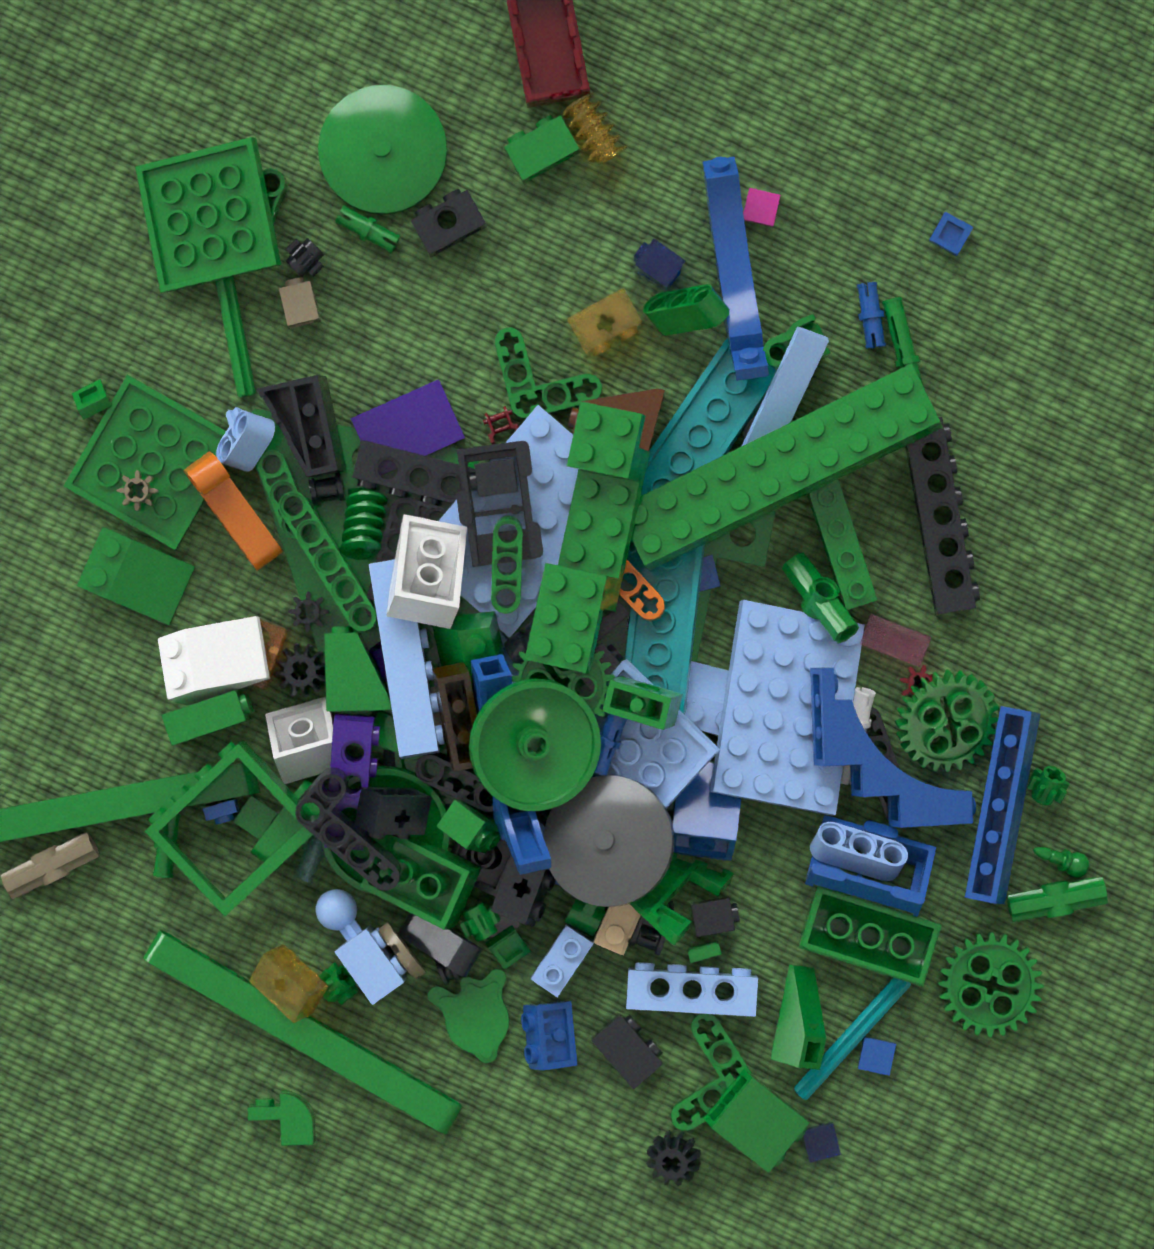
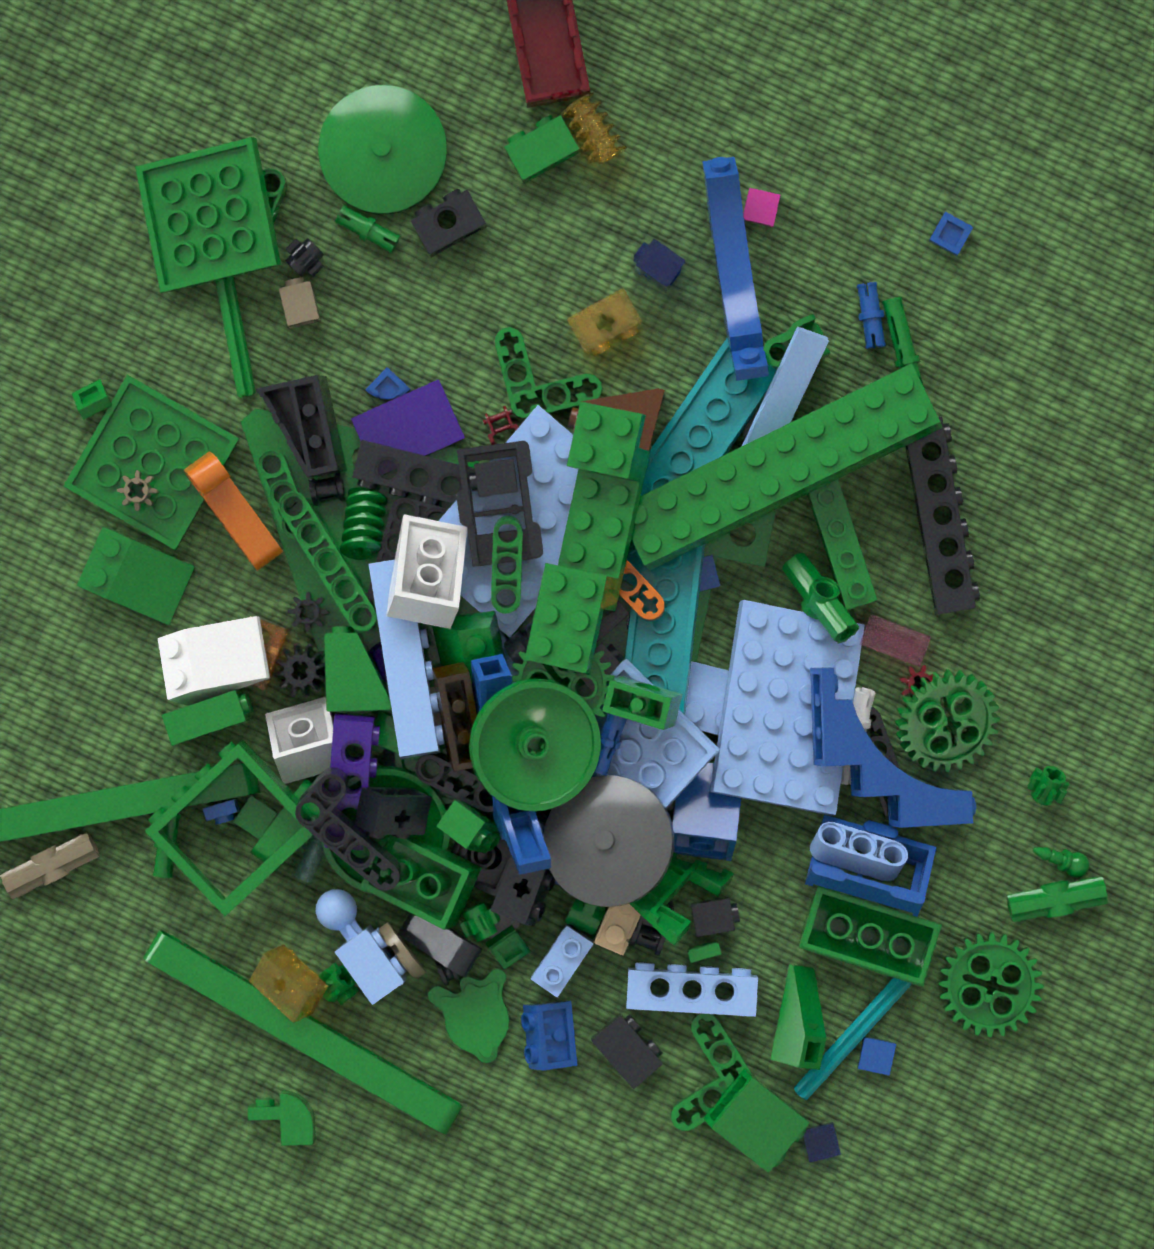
(244, 439): light blue beam -> none
(387, 386): none -> blue tile
(677, 1168): black gear -> none
(686, 310): green beam -> none
(1002, 805): blue brick -> none

